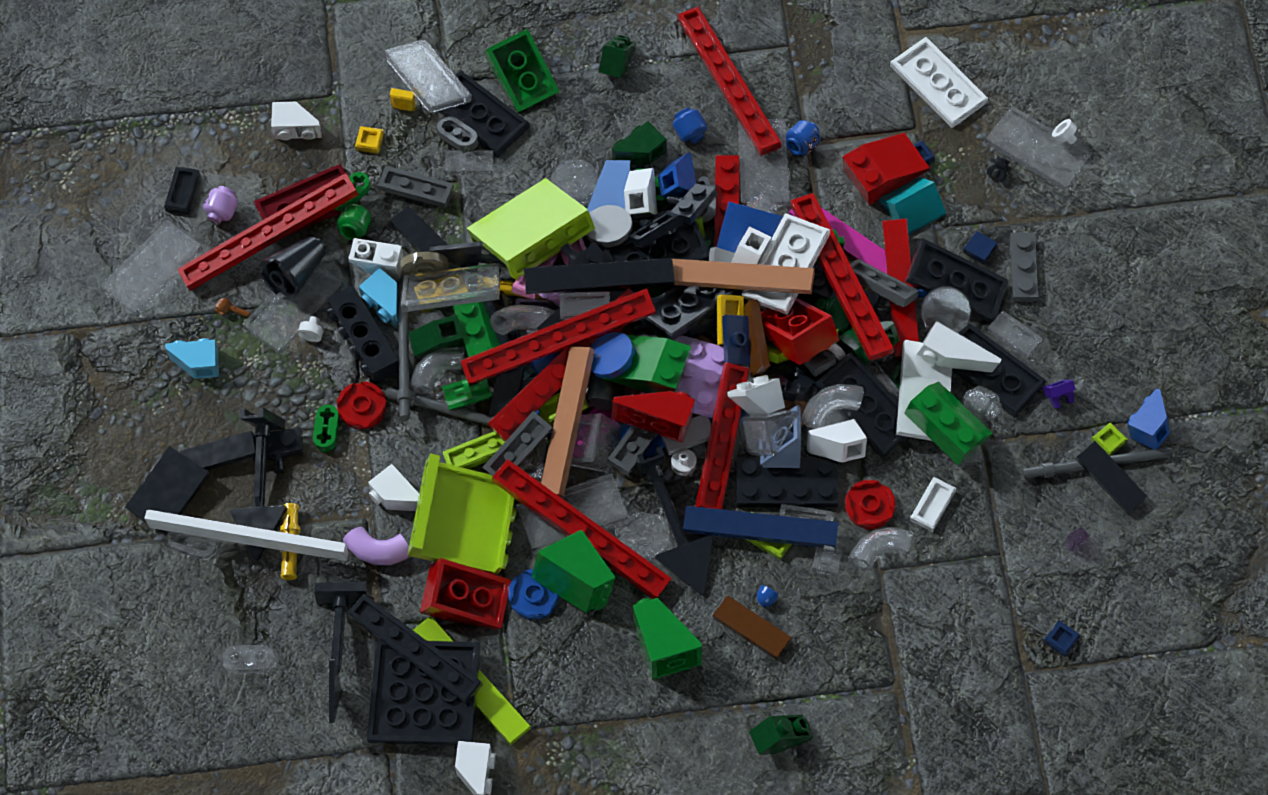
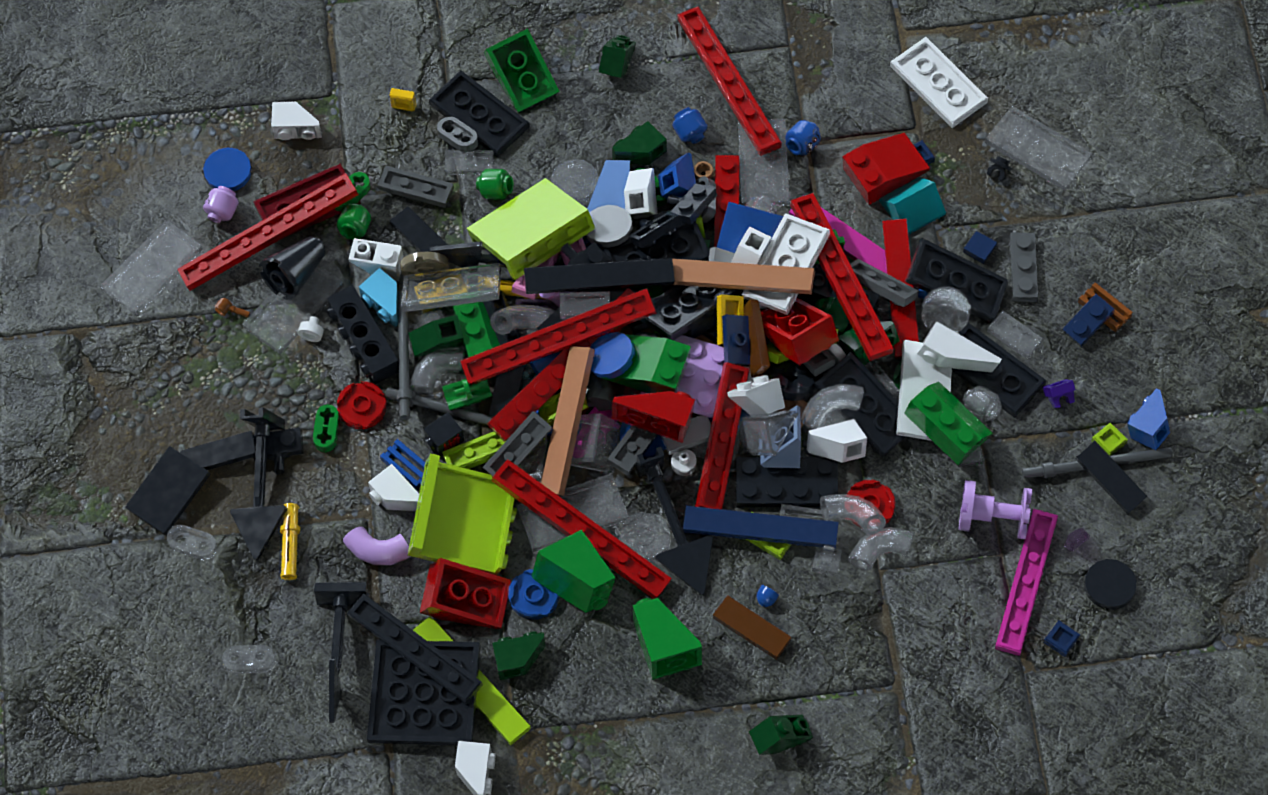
(182, 190): black tile -> none
(196, 358): medium azure slope -> none
(227, 168): none -> blue tile
(246, 535): white tile -> none
(369, 139): yellow tile -> none
(385, 457): none -> blue tile
(427, 75): clear tile -> none
(443, 434): none -> black brick
(495, 184): none -> green head
(517, 654): none -> dark green slope
(704, 167): none -> medium nougat plate
(853, 509): none -> clear cylinder
(932, 504): white tile -> none
(984, 508): none -> lavender piece
(1026, 582): none -> dark pink tile
(1065, 132): white tile -> none
(1088, 320): none -> dark blue plate
(1110, 584): none -> black tile
(1121, 312): none -> dark orange tile

